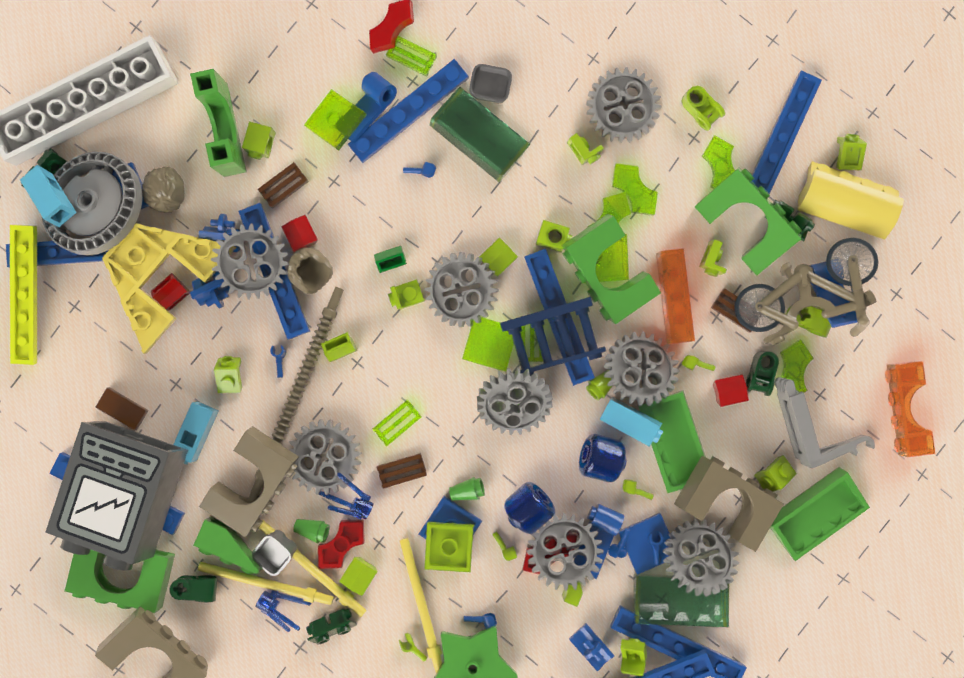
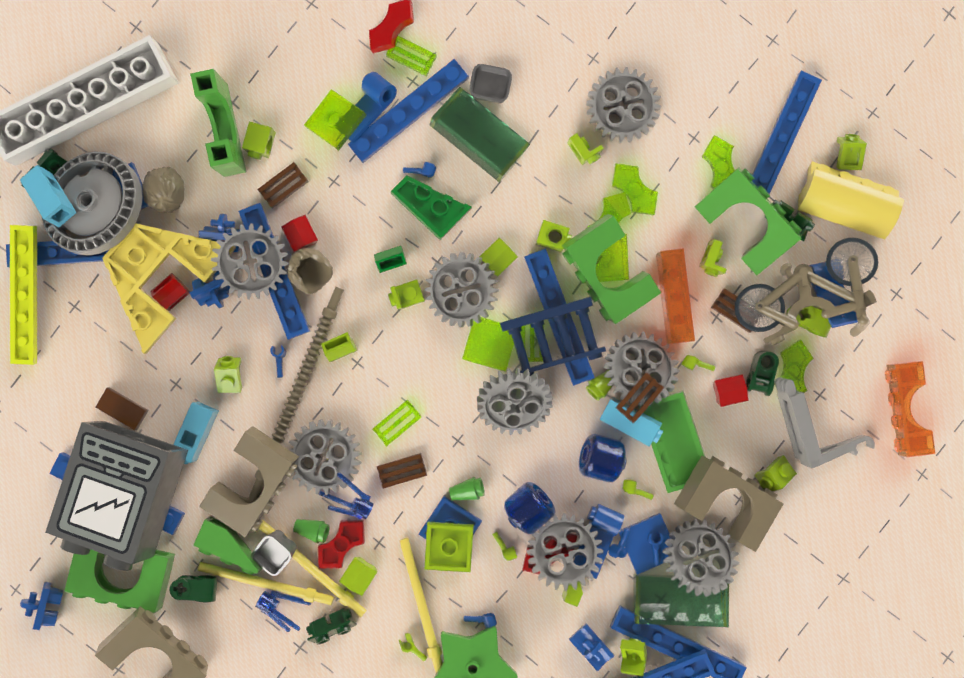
(43, 617): none -> blue hips
(433, 209): none -> green wing
(652, 382): none -> reddish brown tile
(703, 108): lime piece -> none
(818, 513): bright green slope -> none

